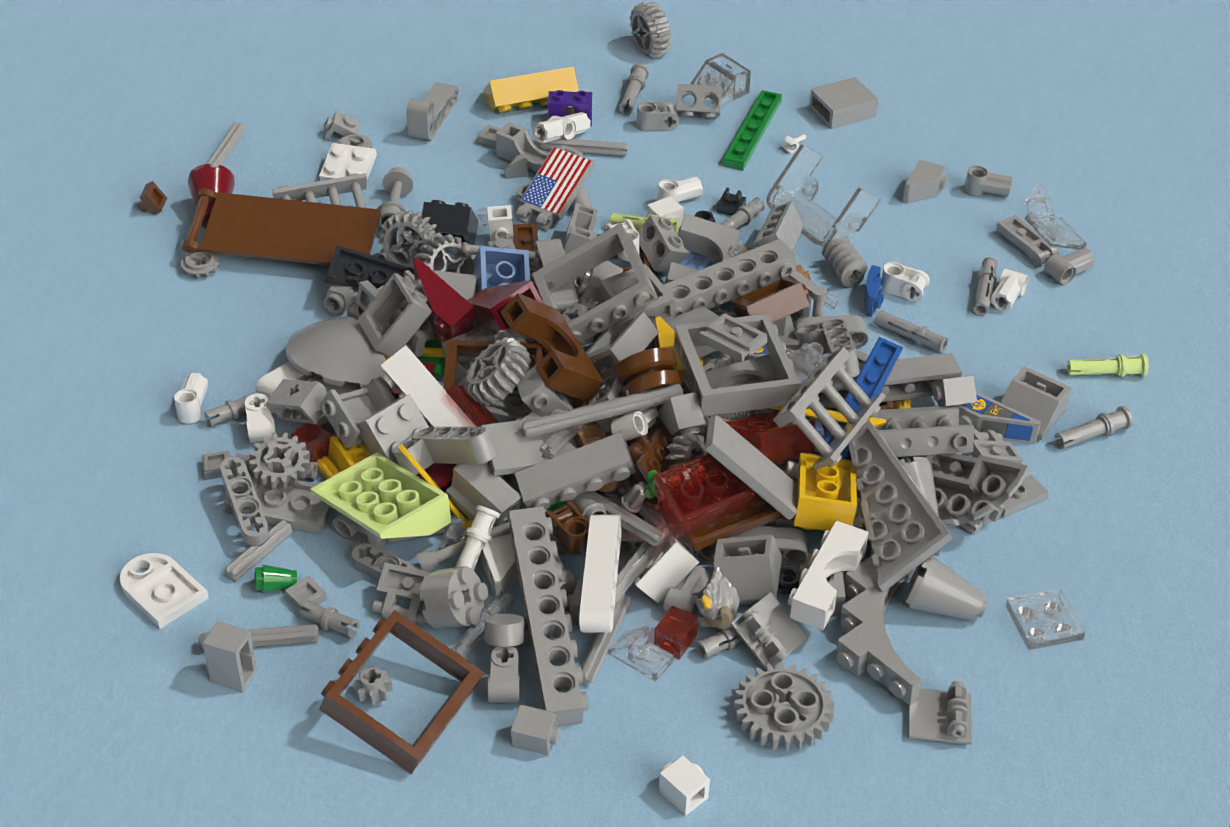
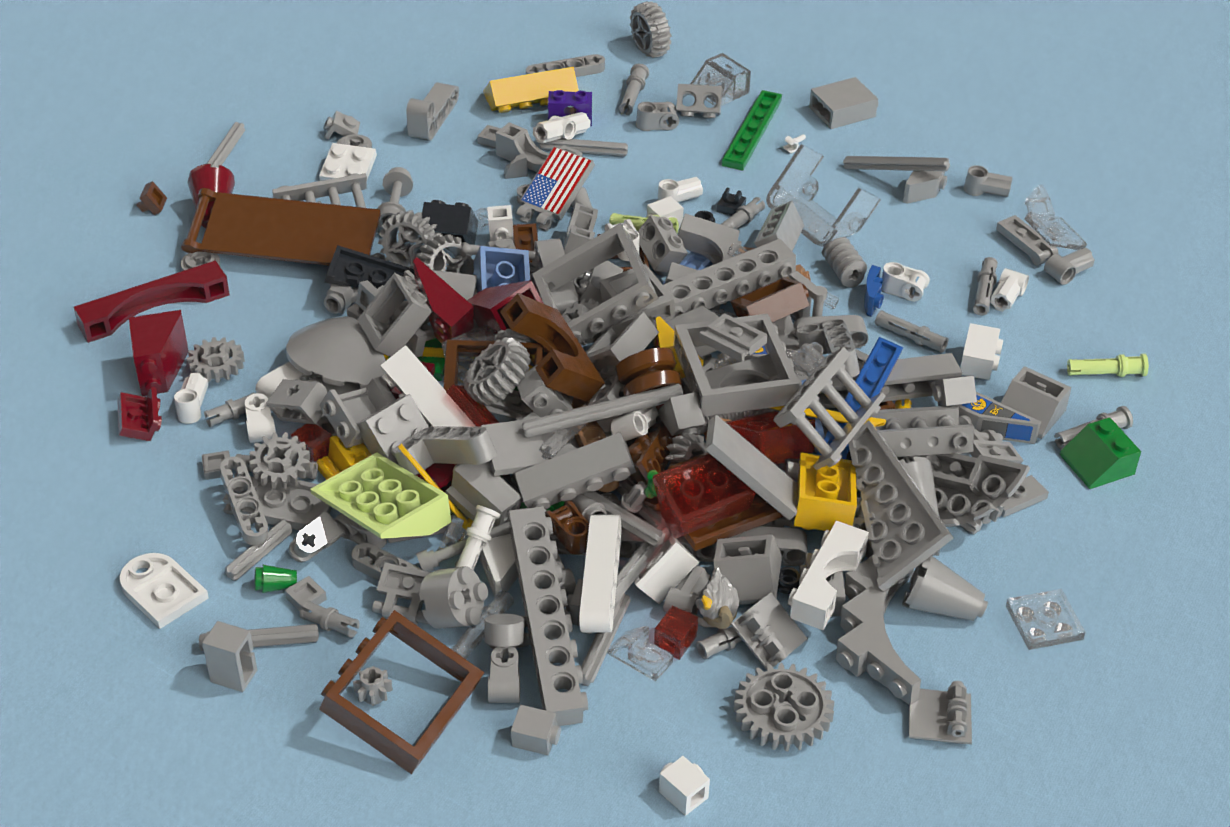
(105, 315): none -> dark red arch
(139, 415): none -> dark red bracket
(158, 349): none -> dark red slope
(216, 359): none -> light grey gear
(317, 535): none -> light grey piece
(582, 65): none -> light grey beam
(896, 163): none -> light grey axle
(980, 351): none -> white brick
(1101, 454): none -> green slope

